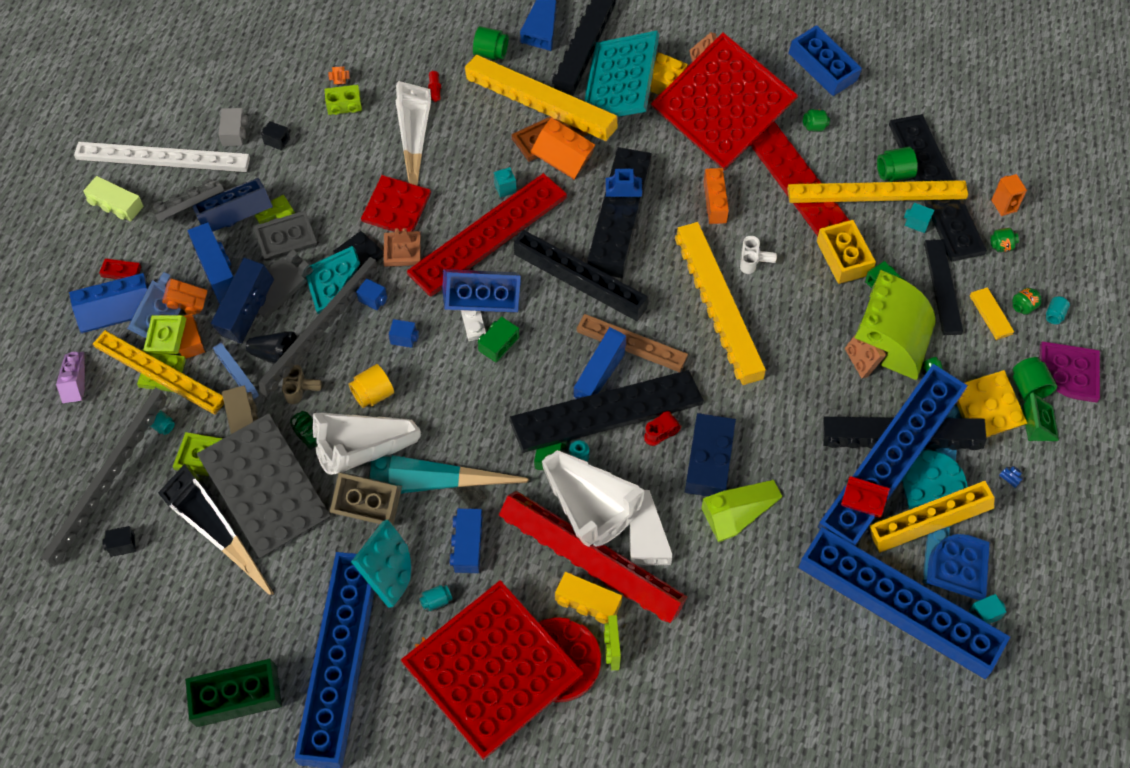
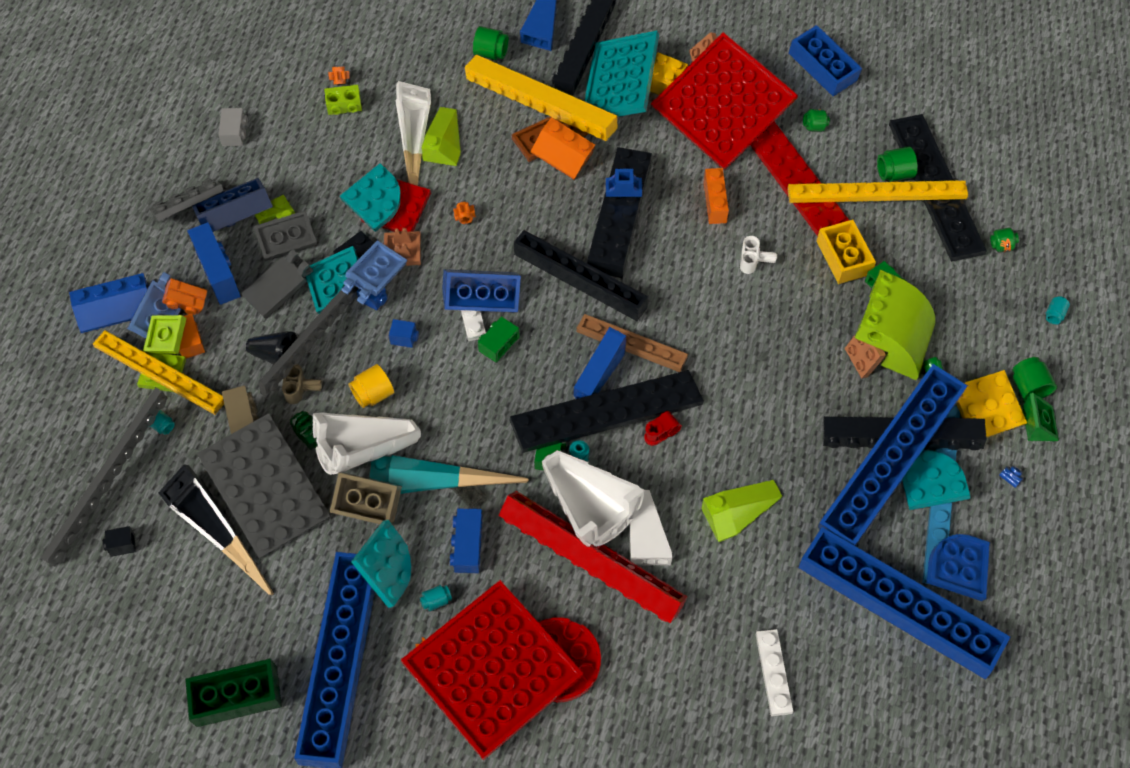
(72, 377): lavender slope -> none
(113, 199): yellowish green brick -> none
(119, 269): red plate -> none
(162, 156): white plate -> none
(188, 452): lime plate -> none
(234, 370): medium blue beam -> none
(242, 300): dark blue brick -> none
(275, 135): black brick -> none
(373, 271): none -> medium blue tile
(374, 197): none -> teal plate
(434, 86): red axle -> none
(442, 139): none -> lime wedge
(464, 212): none -> orange gear
(488, 233): red plate -> none
(505, 182): teal brick -> none
(587, 598): yellow brick -> none
(611, 637): lime plate -> none
(710, 455): dark blue brick -> none
(720, 304): yellow brick -> none
(774, 673): none -> white plate
(865, 496): red plate -> none
(918, 217): teal brick -> none
(932, 516): yellow brick -> none
(943, 287): black tile -> none
(989, 609): teal brick -> none
(991, 313): yellow tile -> none
(1009, 194): orange brick -> none
(1026, 301): green head -> none
(1073, 369): magenta plate -> none

